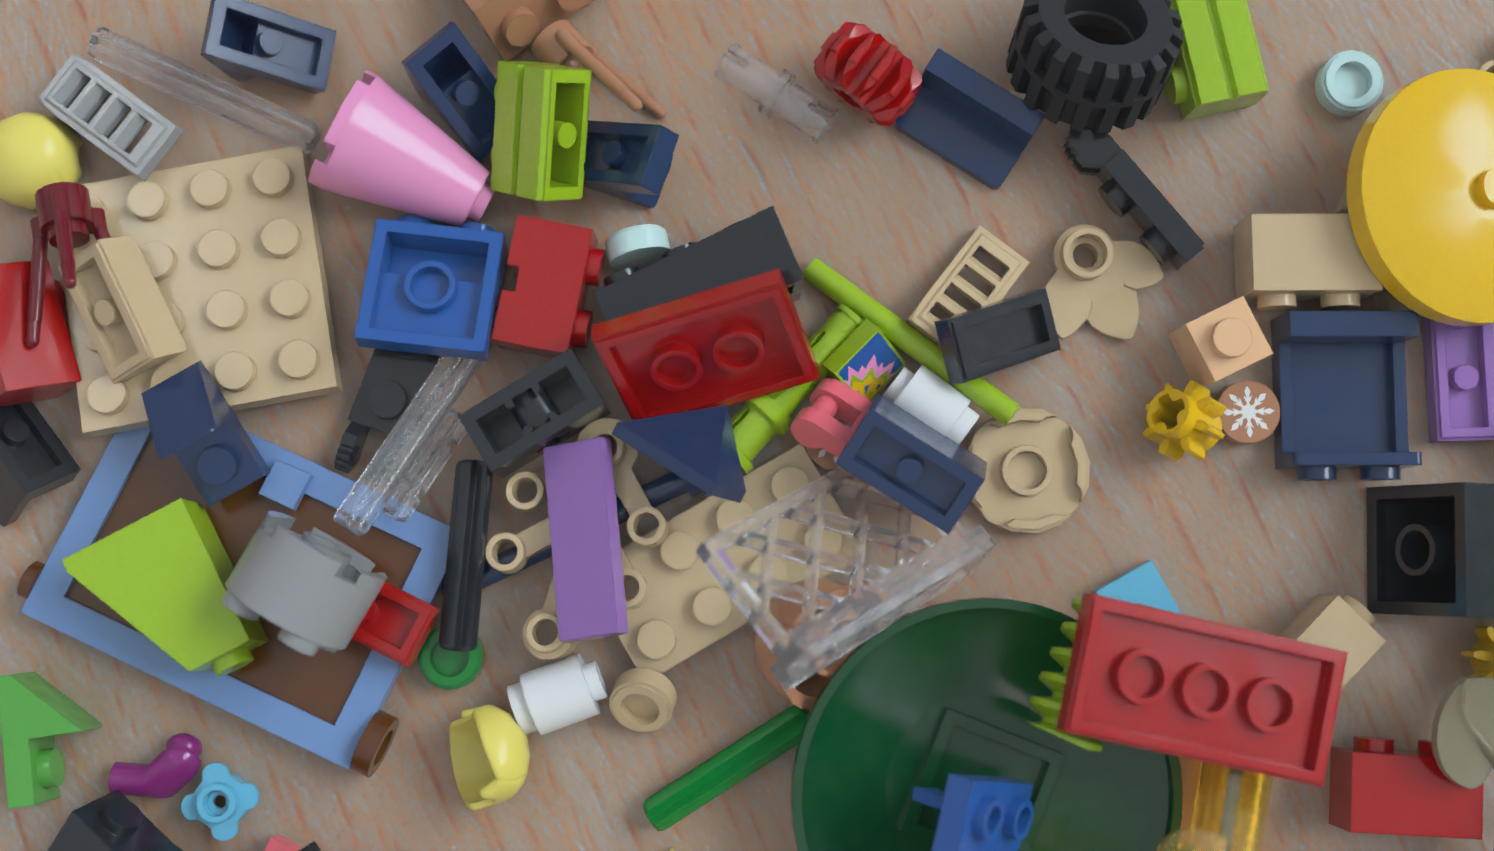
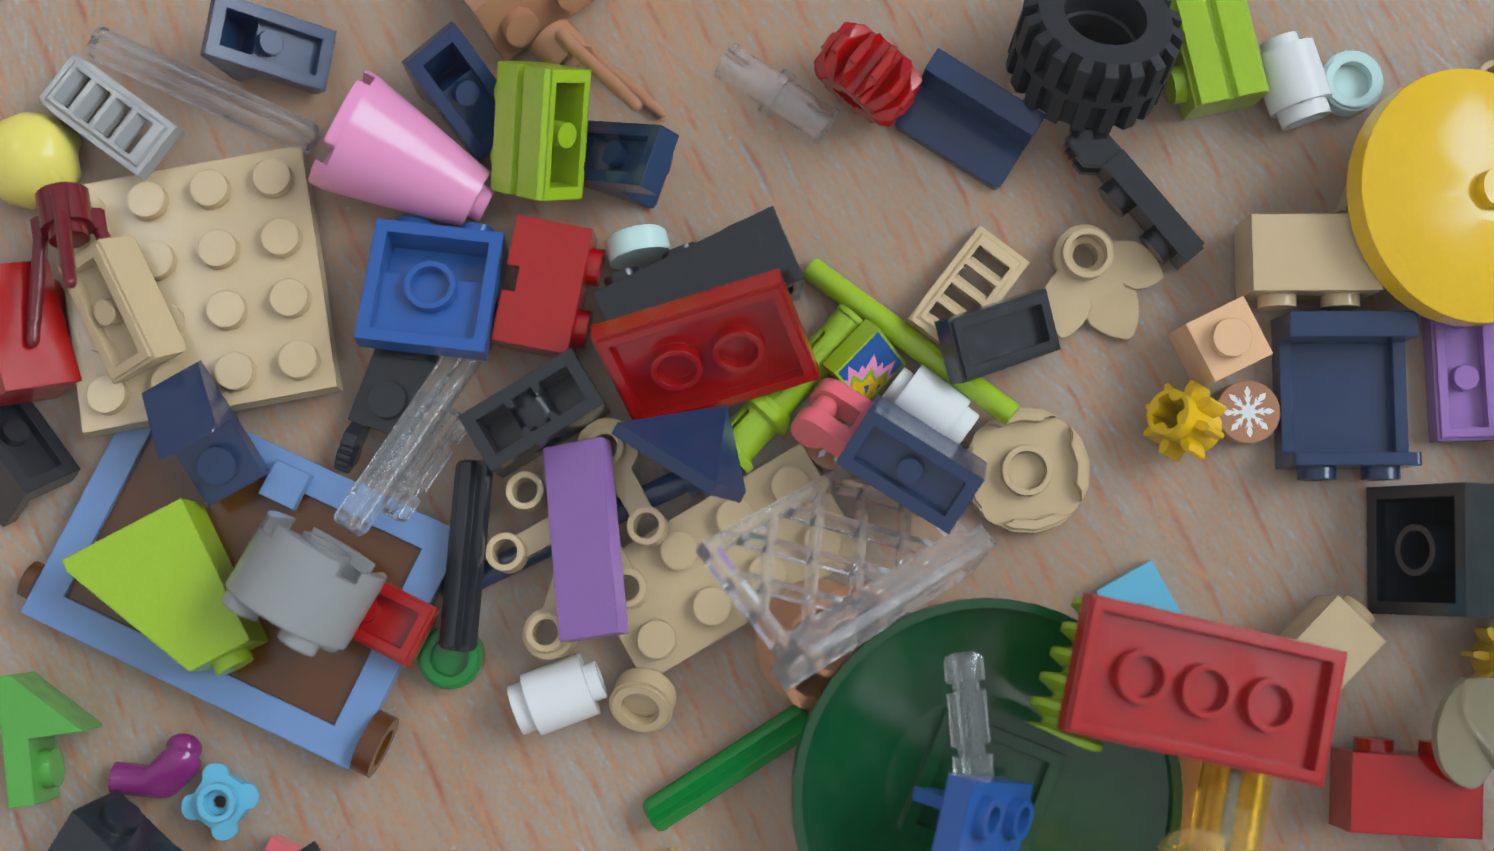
(488, 756): light yellow hair -> none
(968, 714): none -> clear axle
(1295, 81): none -> white brick

